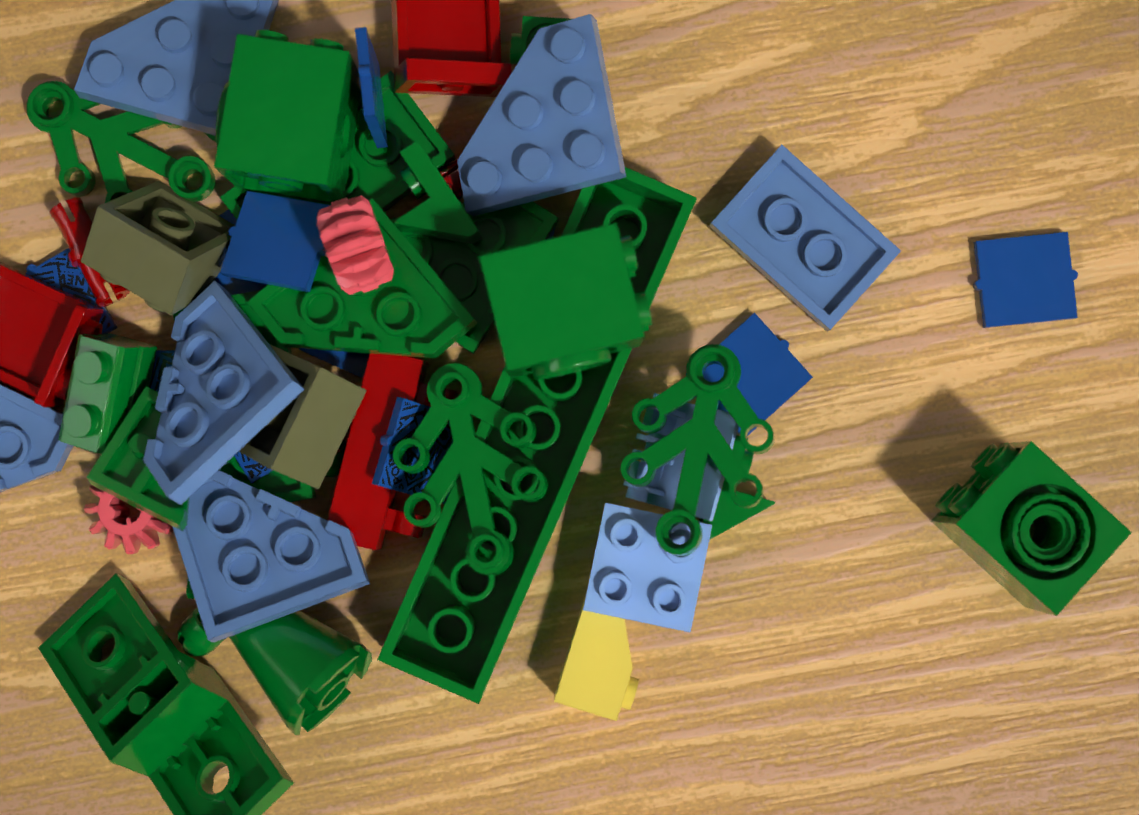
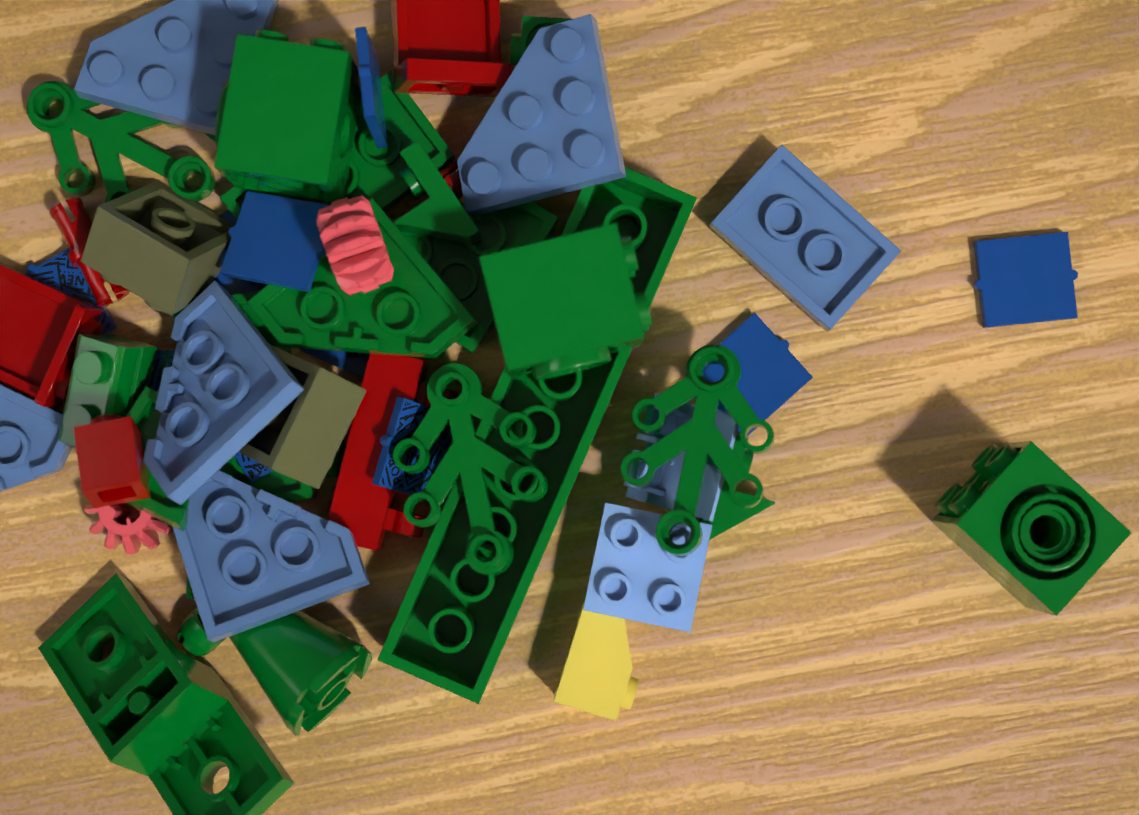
(111, 461): none -> red brick

